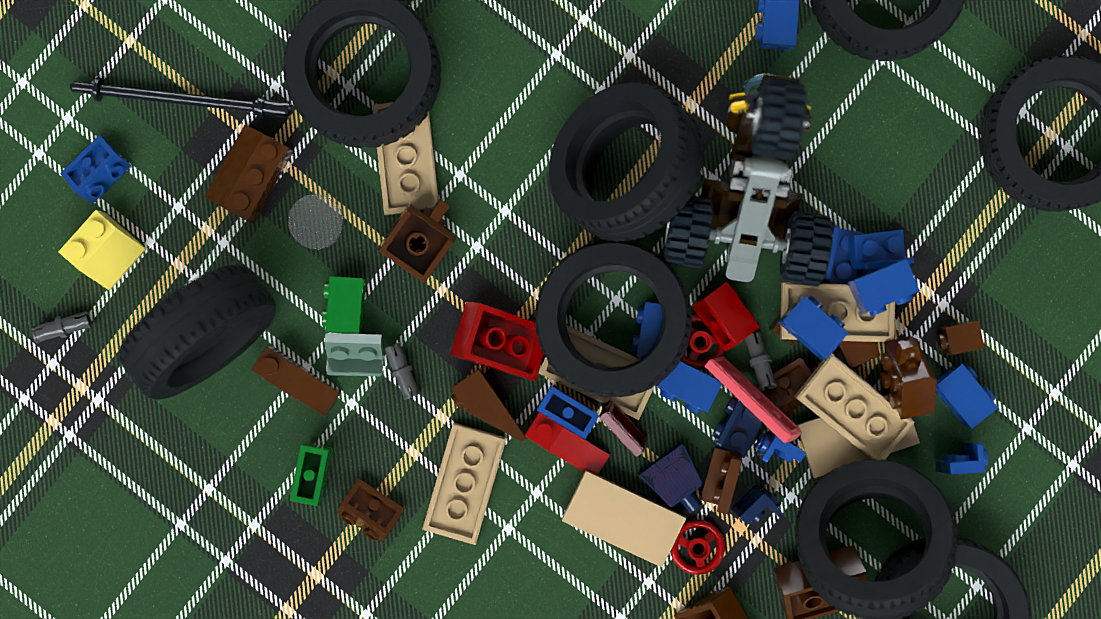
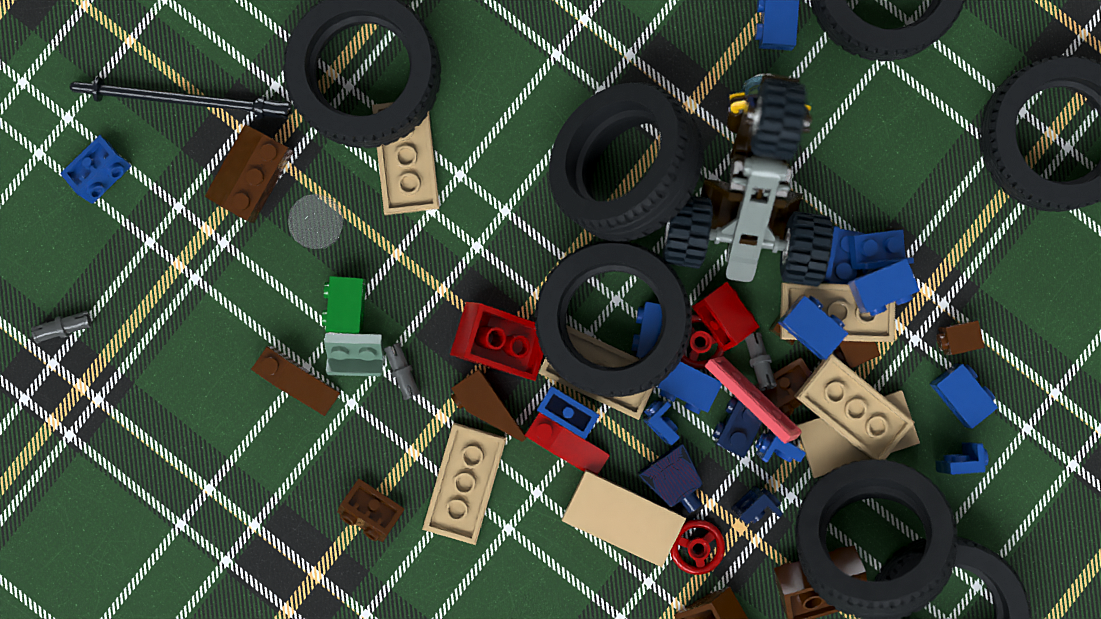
(102, 249): light yellow slope -> none
(196, 331): black tyre -> none
(311, 474): green brick -> none
(414, 224): reddish brown hinge -> none
(623, 428): dark red tile -> none
(661, 426): none -> blue bracket
(722, 478): reddish brown bracket -> none
(908, 378): reddish brown hinge -> none

